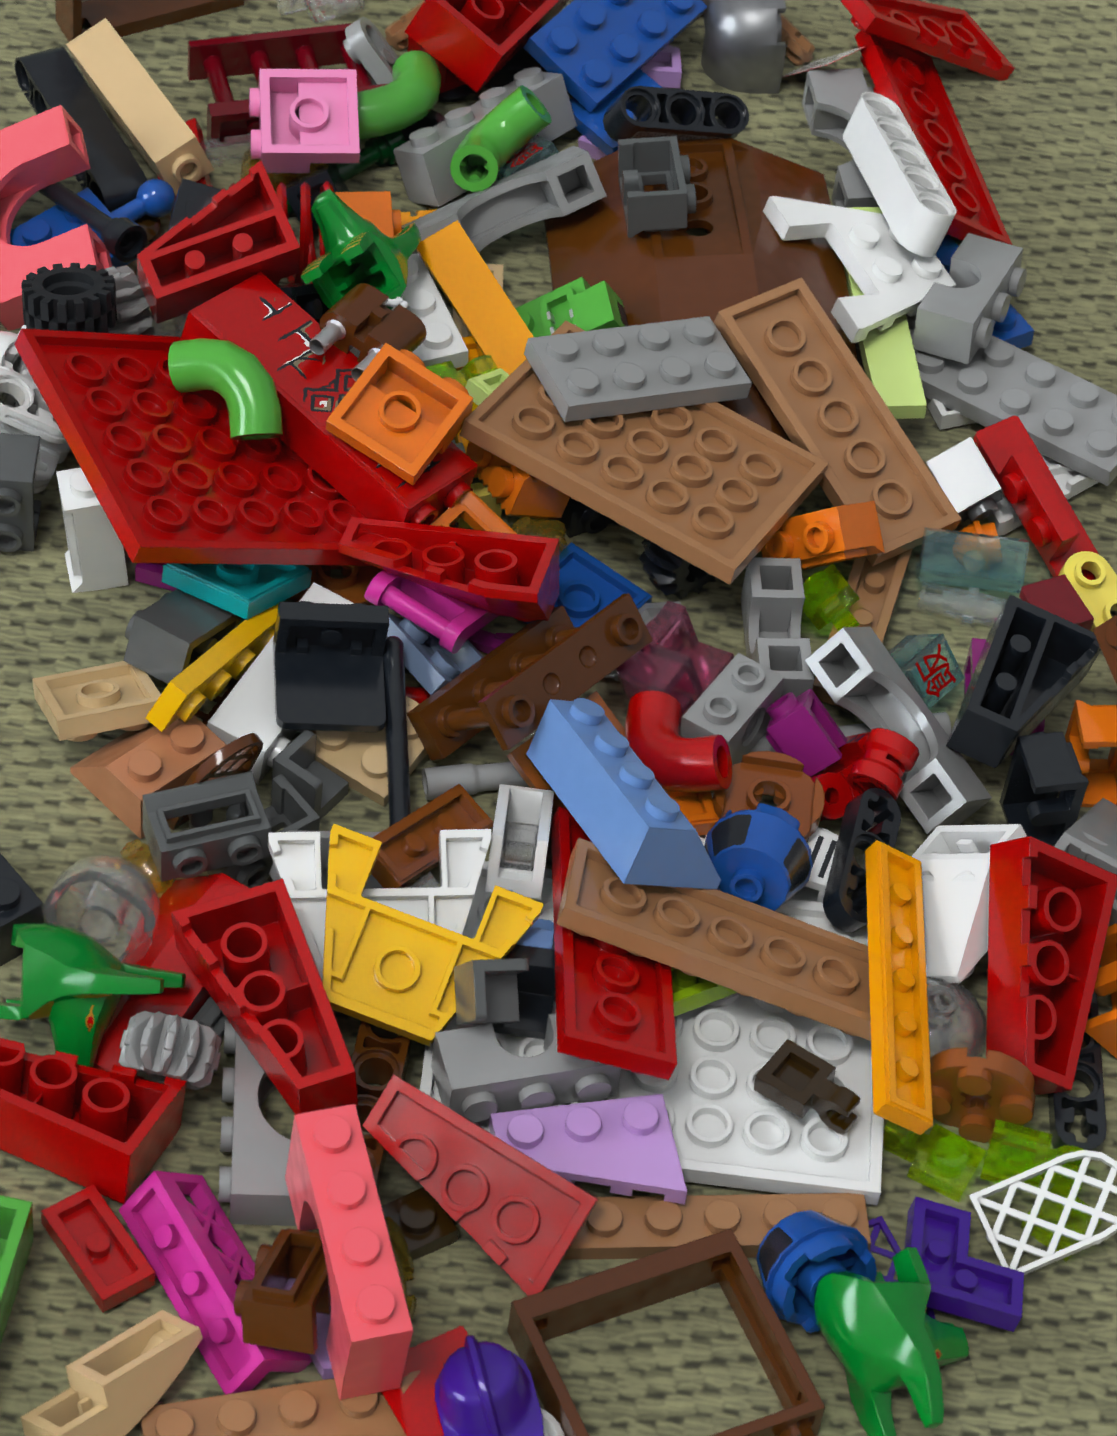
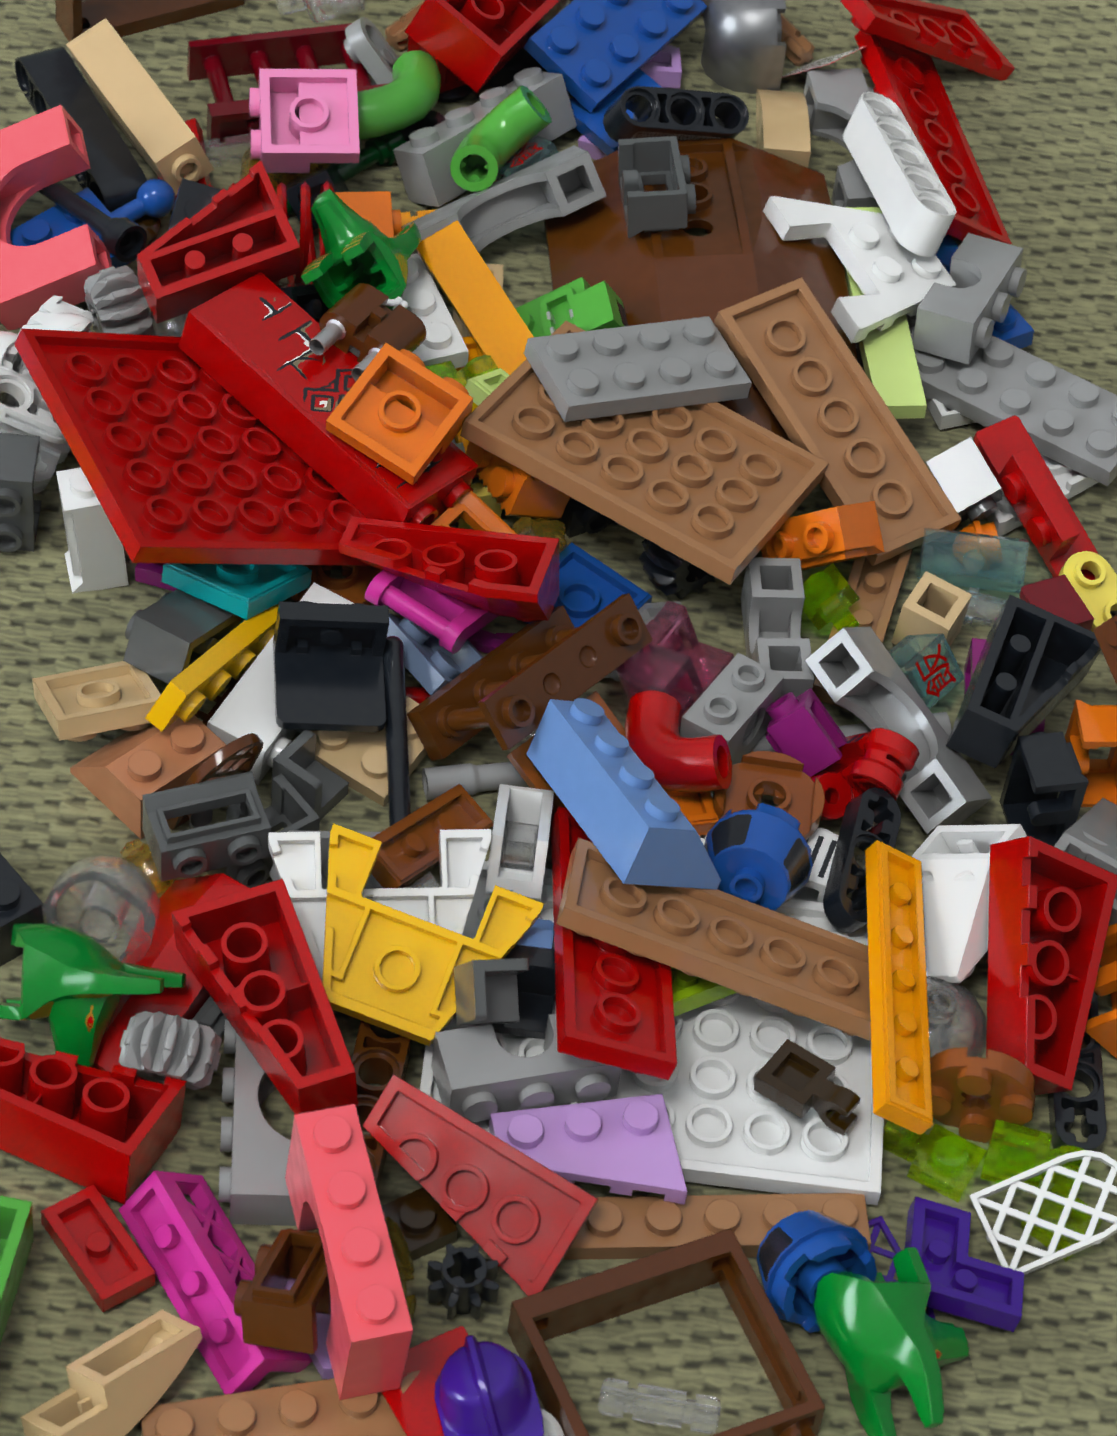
(69, 299): black tyre -> none
(235, 376): bright green cylinder -> none
(463, 1281): none -> black gear
(659, 1405): none -> clear axle
(783, 125): none -> tan slope
(932, 609): none -> tan brick

